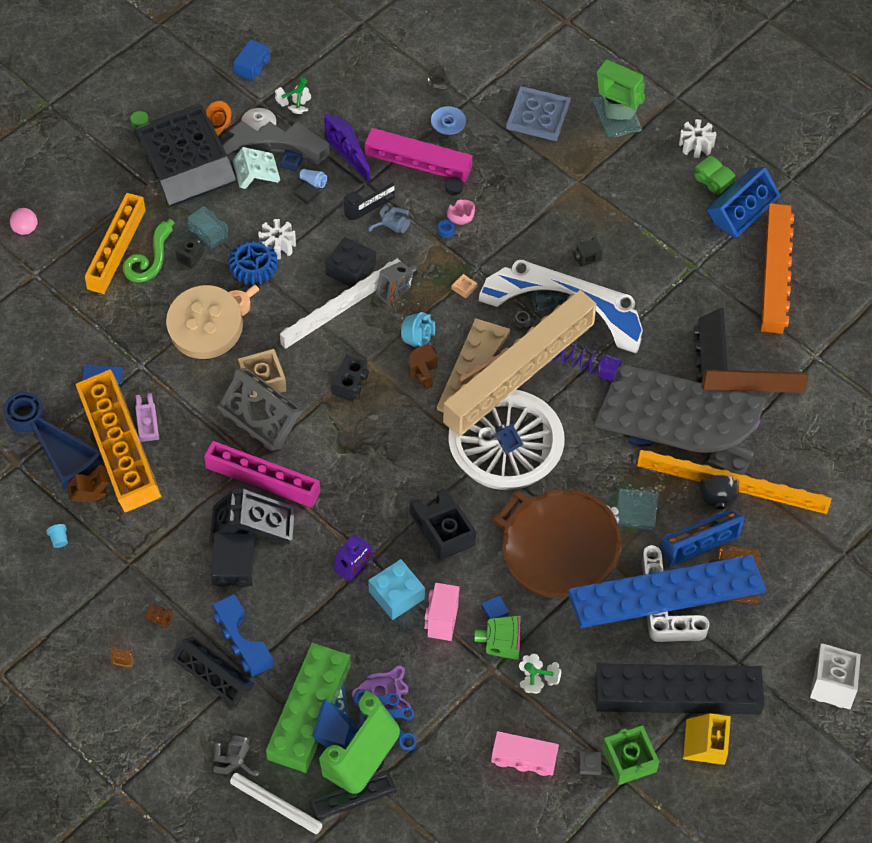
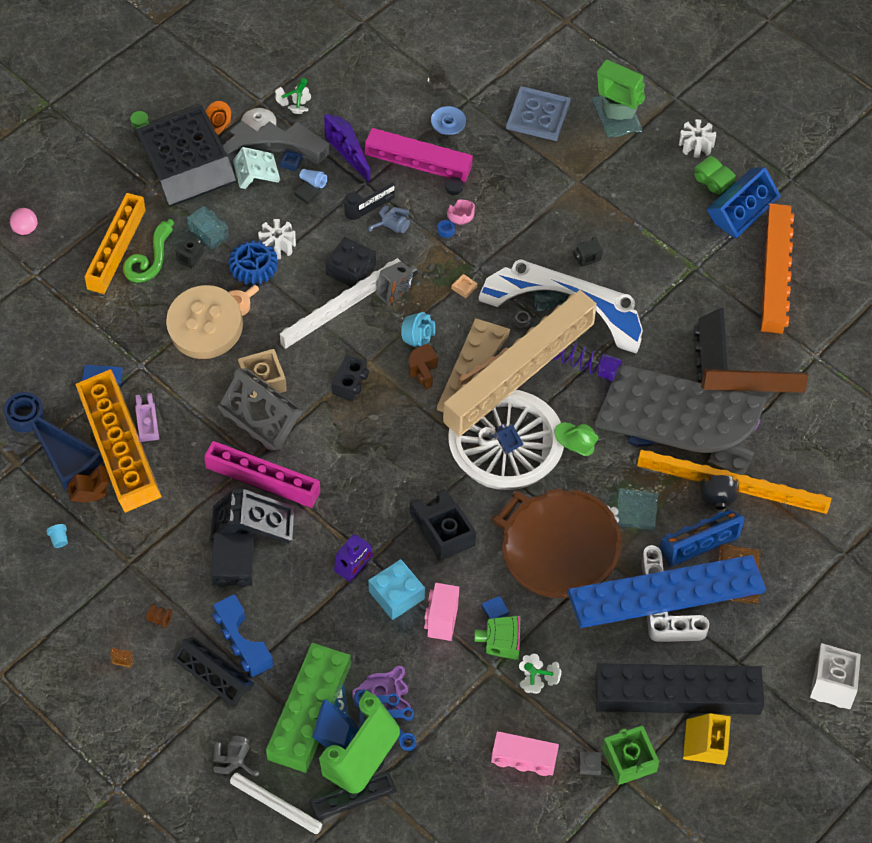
(251, 60): blue brick -> none
(576, 438): none -> bright green piece

